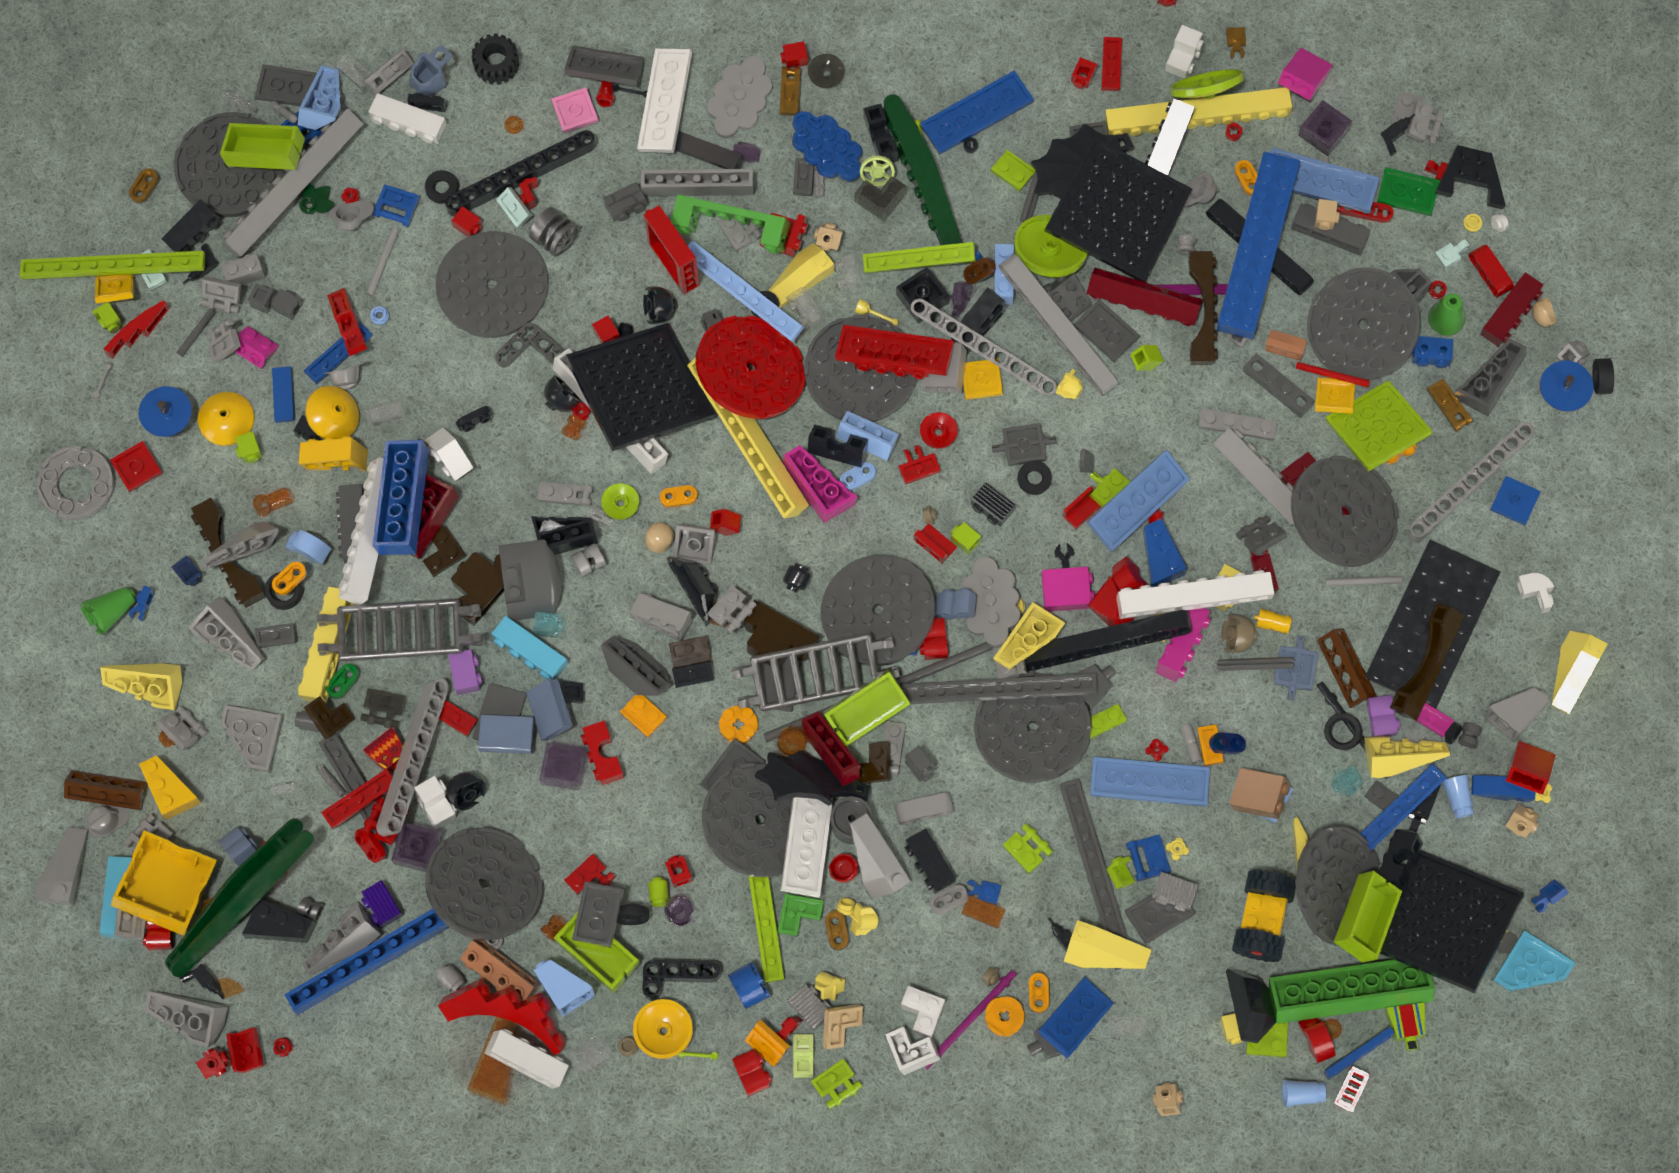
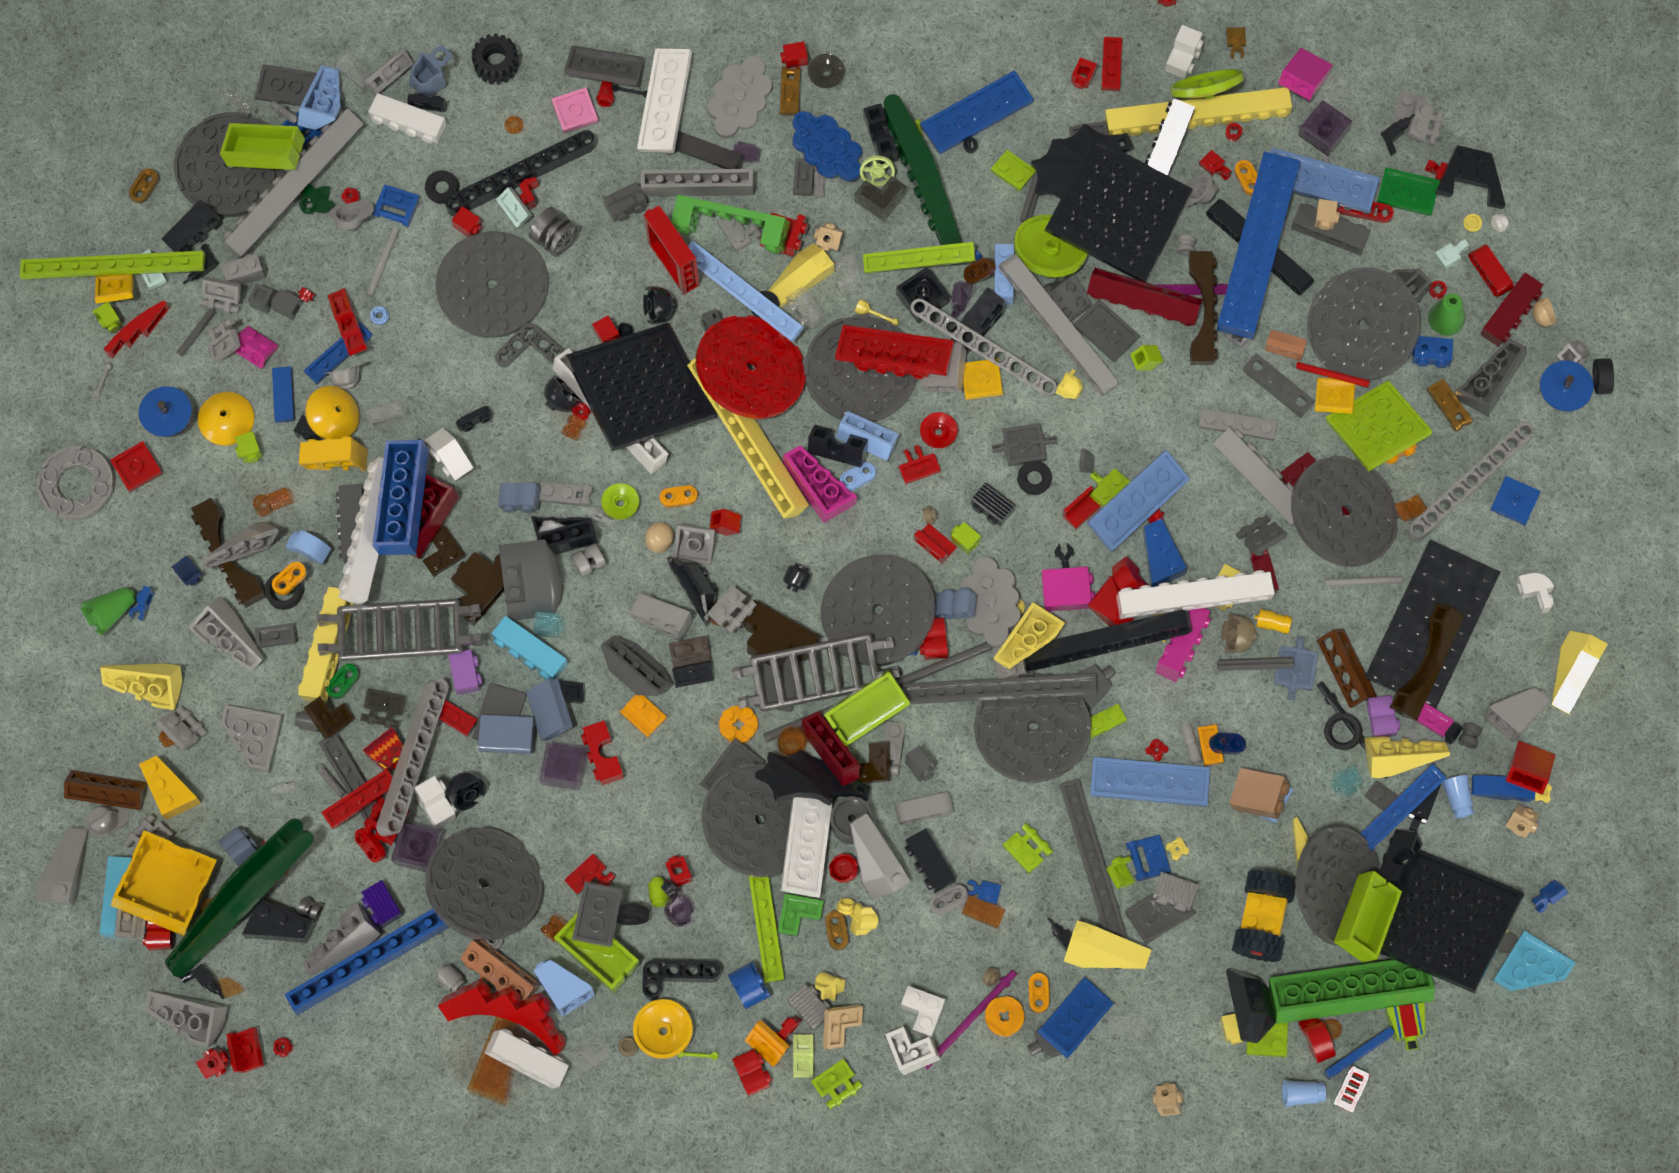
(305, 294): none -> red plate
(519, 497): none -> sand blue brick
(670, 888): none -> black plate
(1215, 164): none -> red plate
(1411, 508): none -> clear orange bracket

